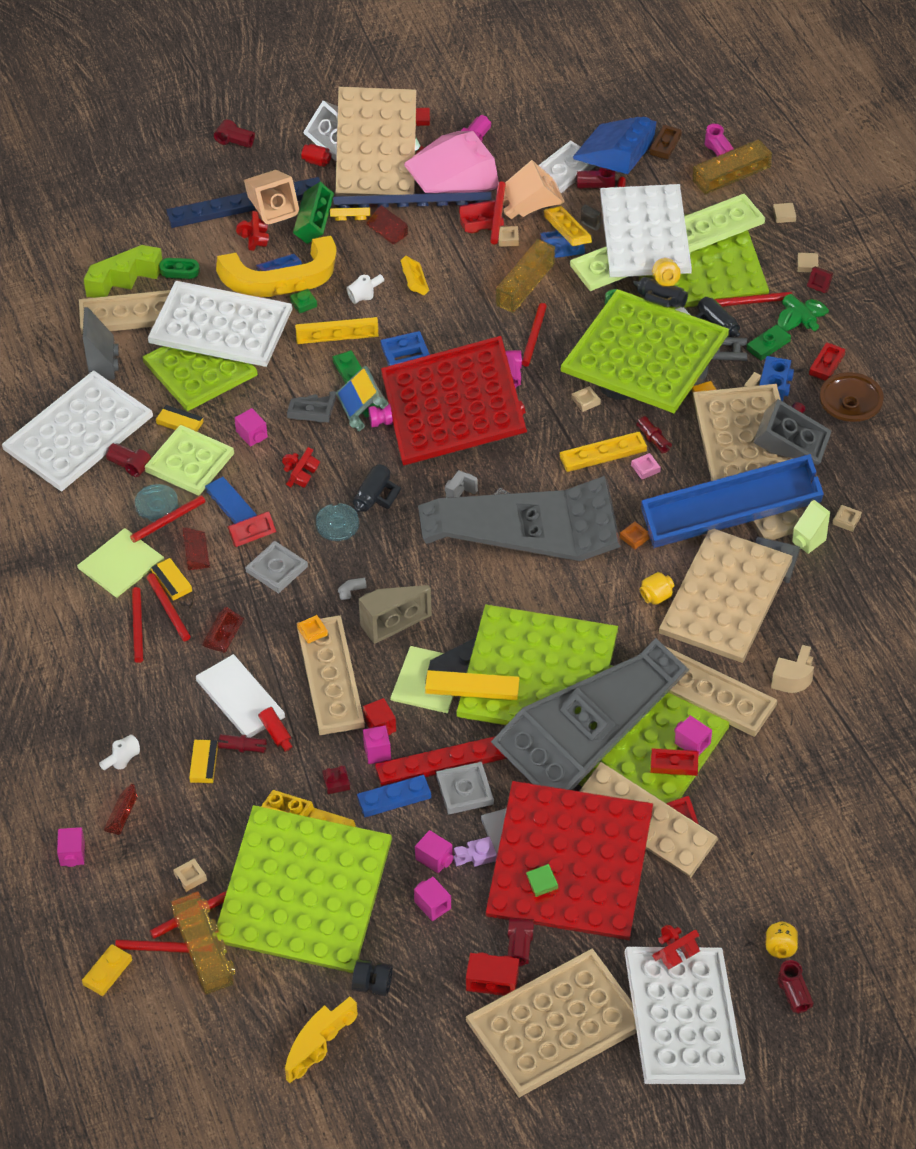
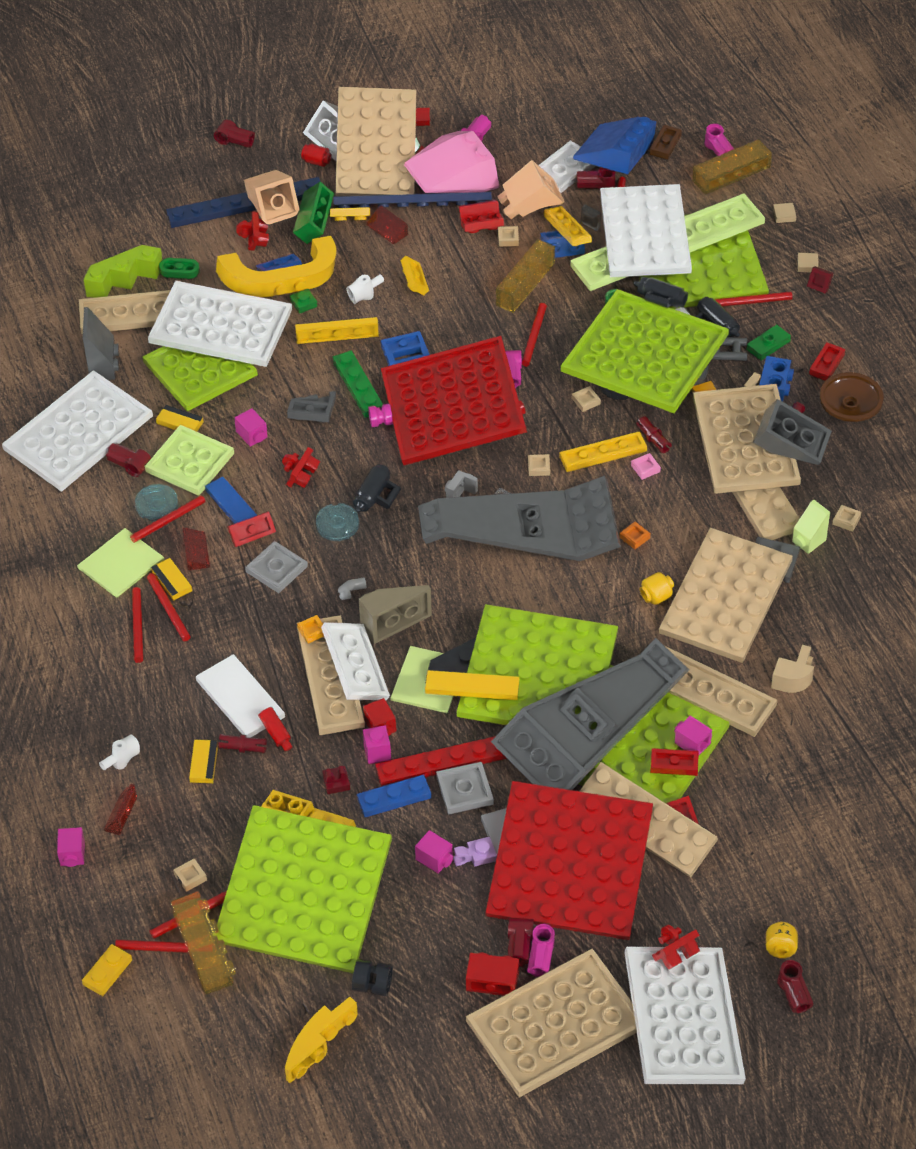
(223, 630): clear red slope -> none
(355, 661): none -> white tile
(358, 395): flag -> none
(432, 898): dark pink brick -> none
(498, 213): red bar -> none
(539, 465): none -> tan tile
(541, 950): none -> dark pink piece
(542, 880): bright green tile -> none
(666, 272): yellow head -> none
(731, 501): blue piece -> none
(800, 312): green plant -> none

